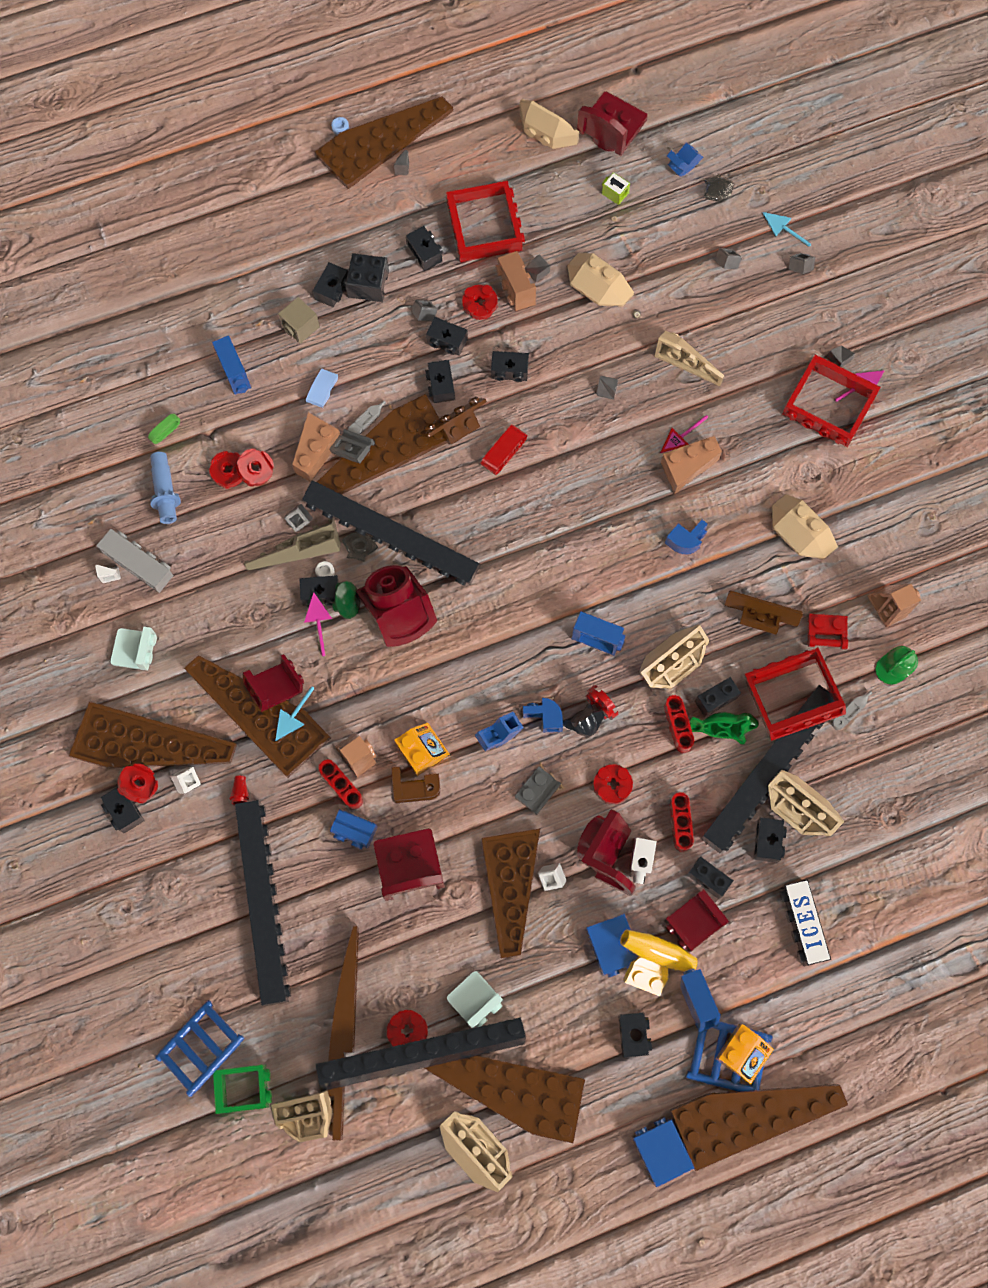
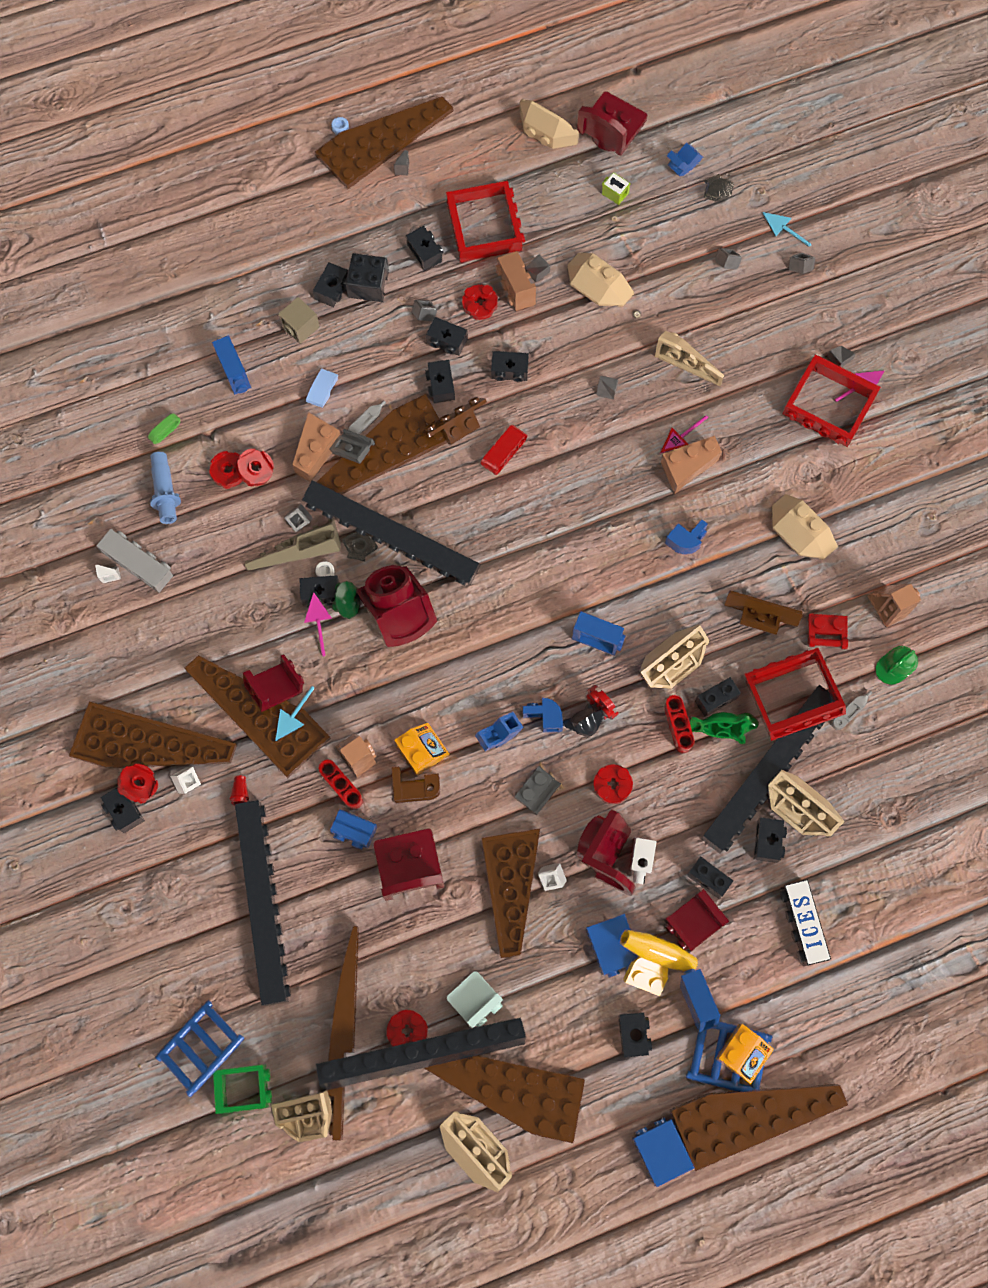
(134, 648): light aqua bracket -> none
(685, 813): red beam -> none

